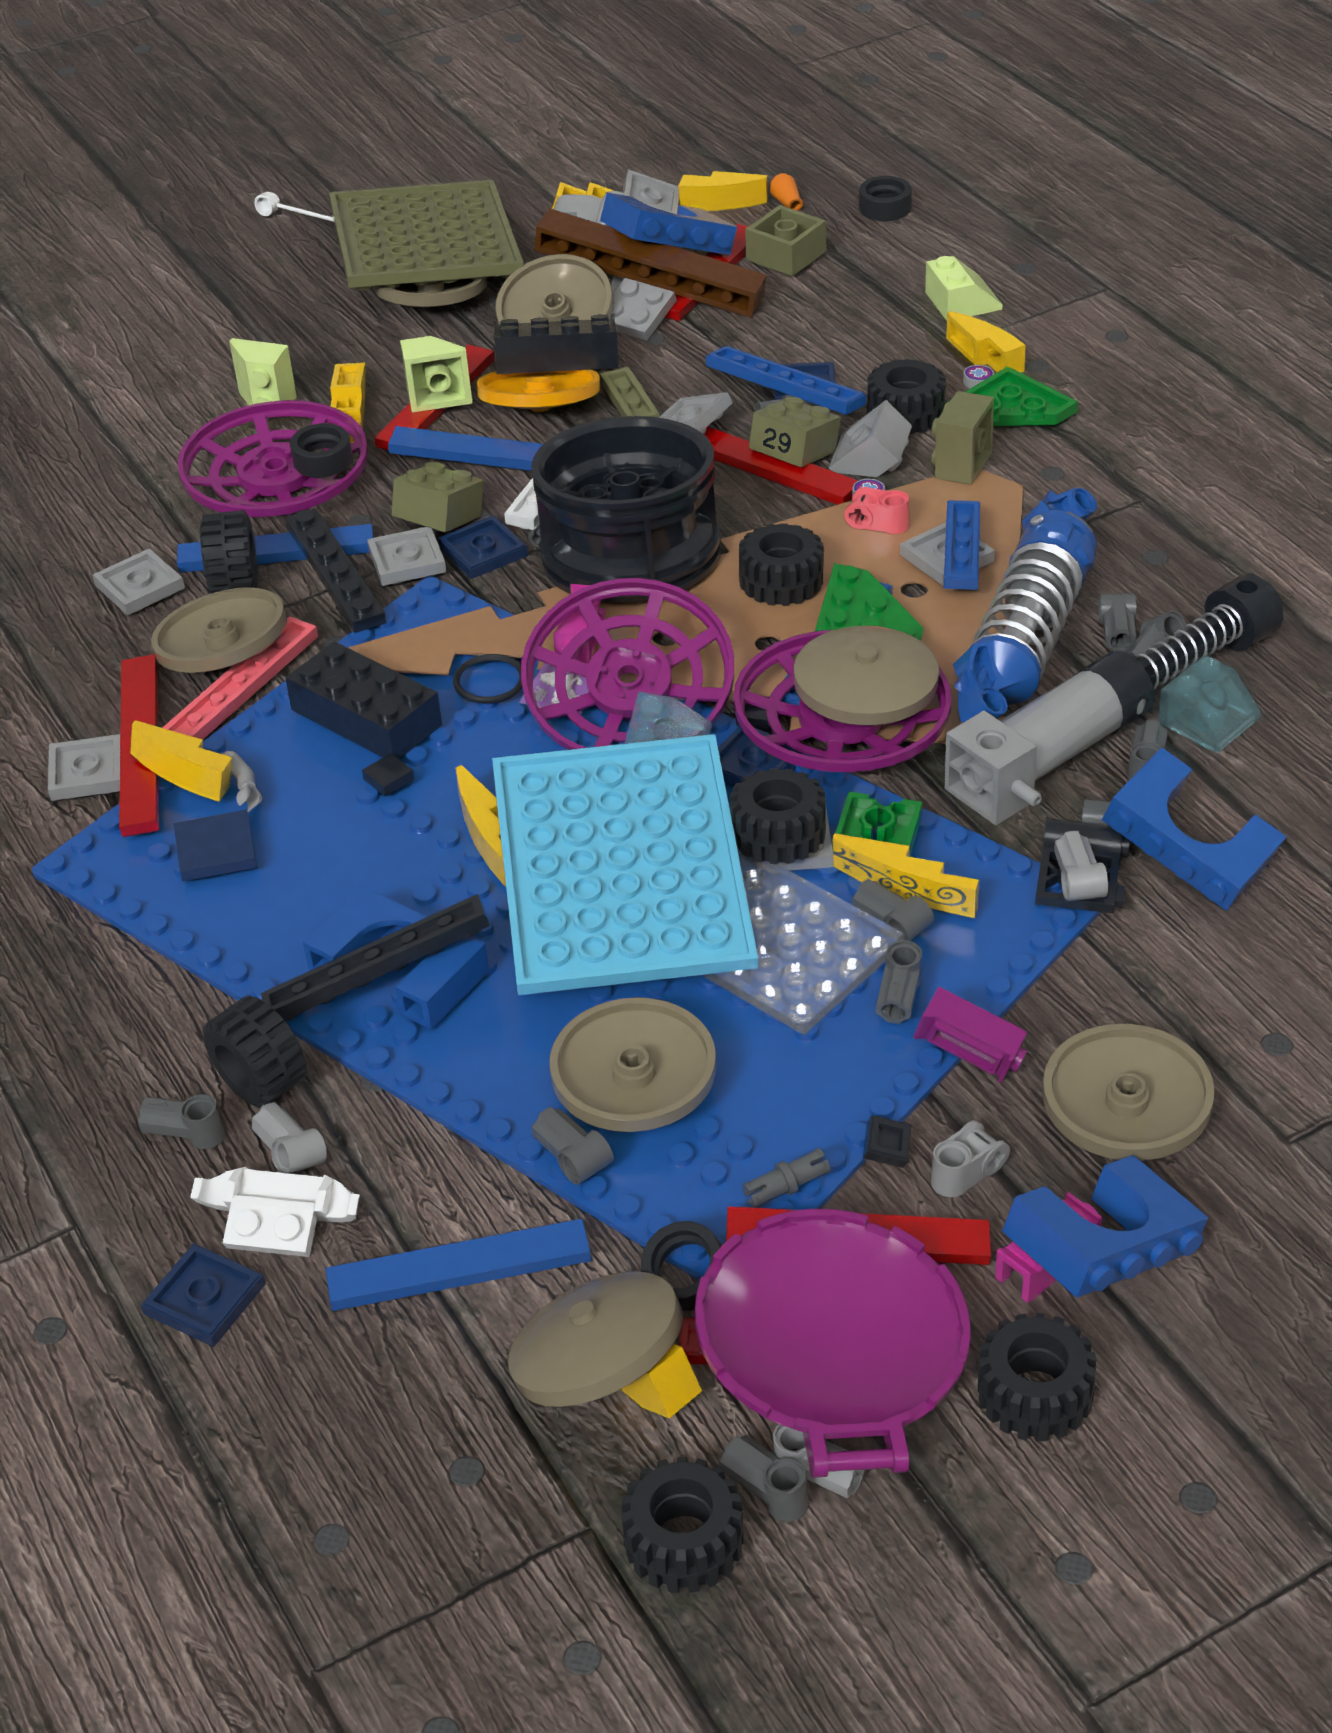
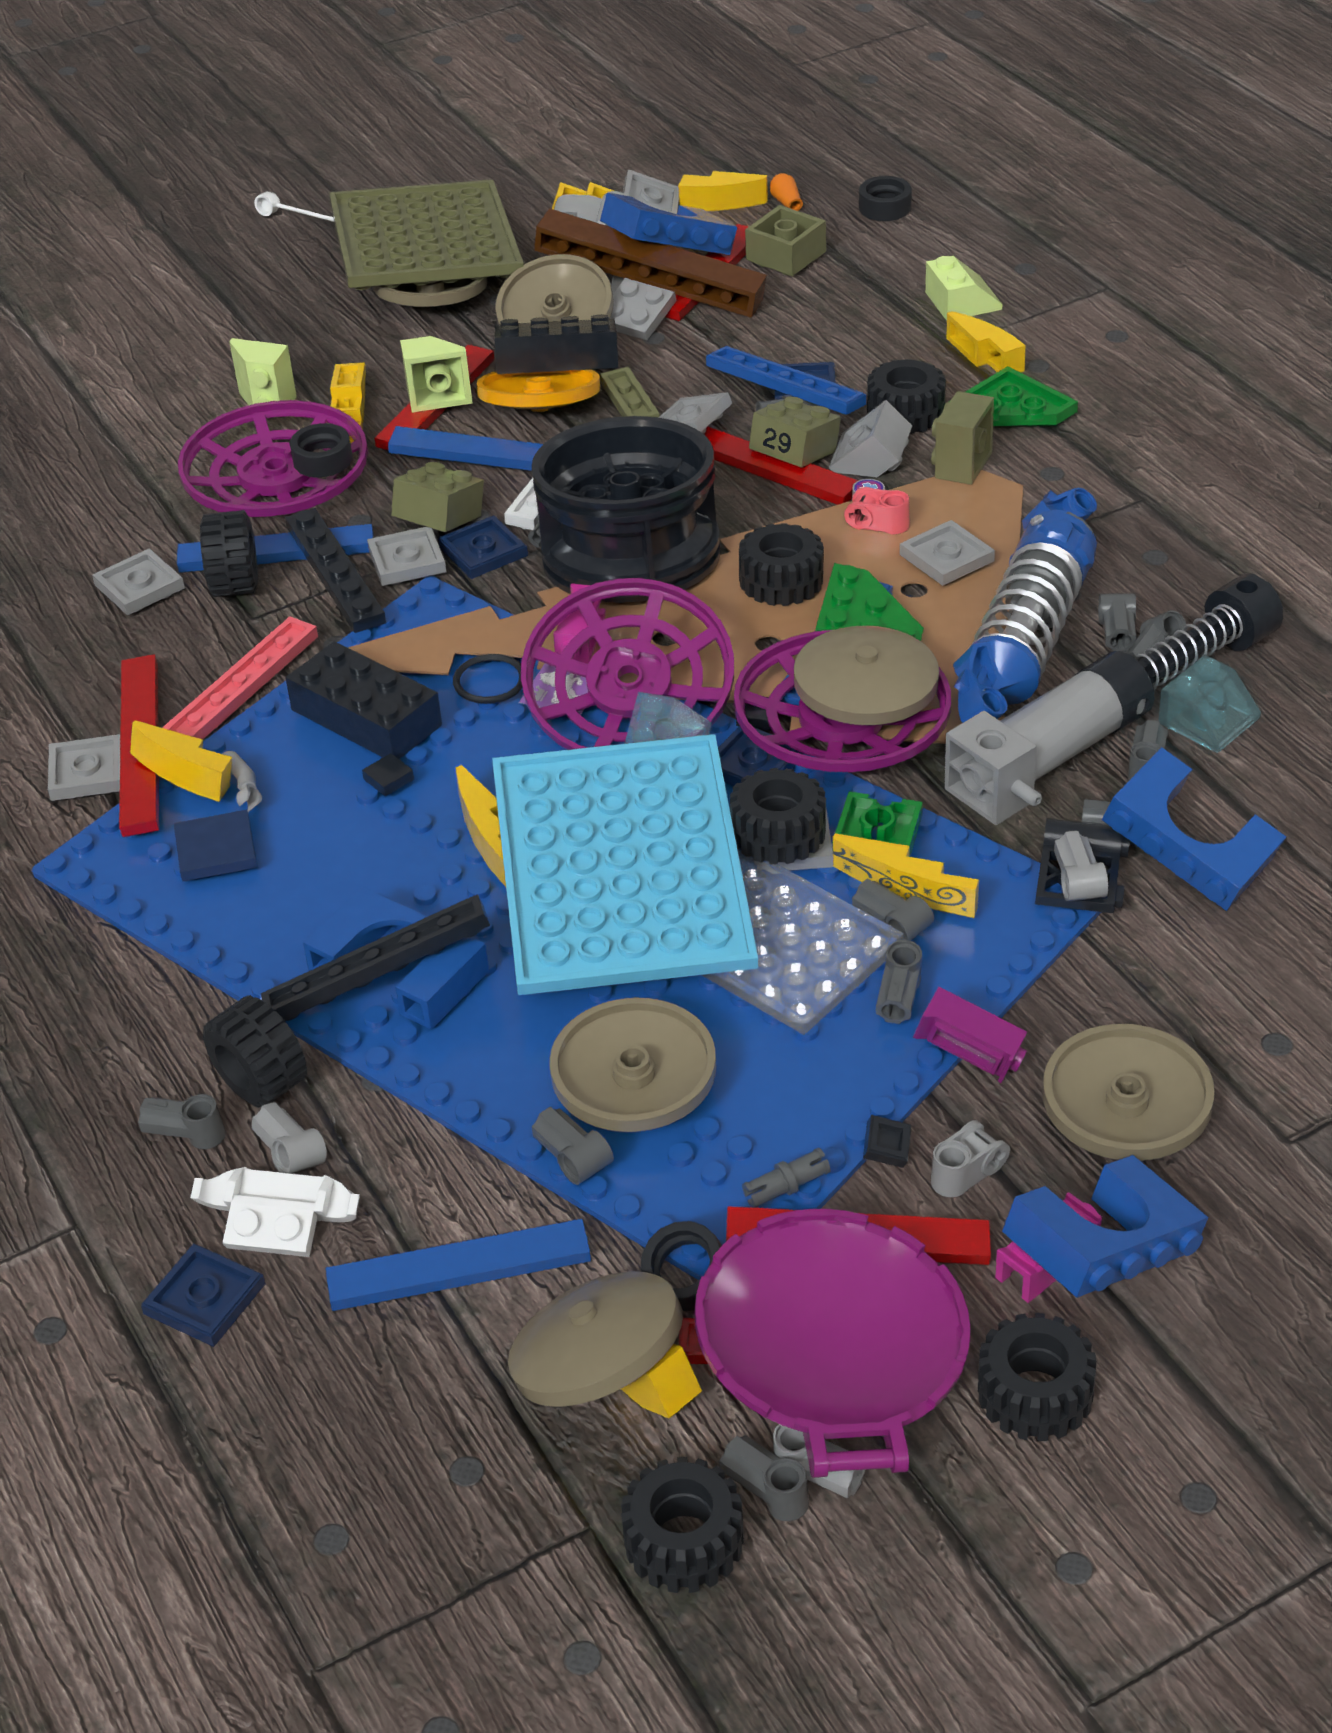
(219, 630): dark tan dish -> none
(962, 545): blue tile -> none
(975, 374): tile -> none

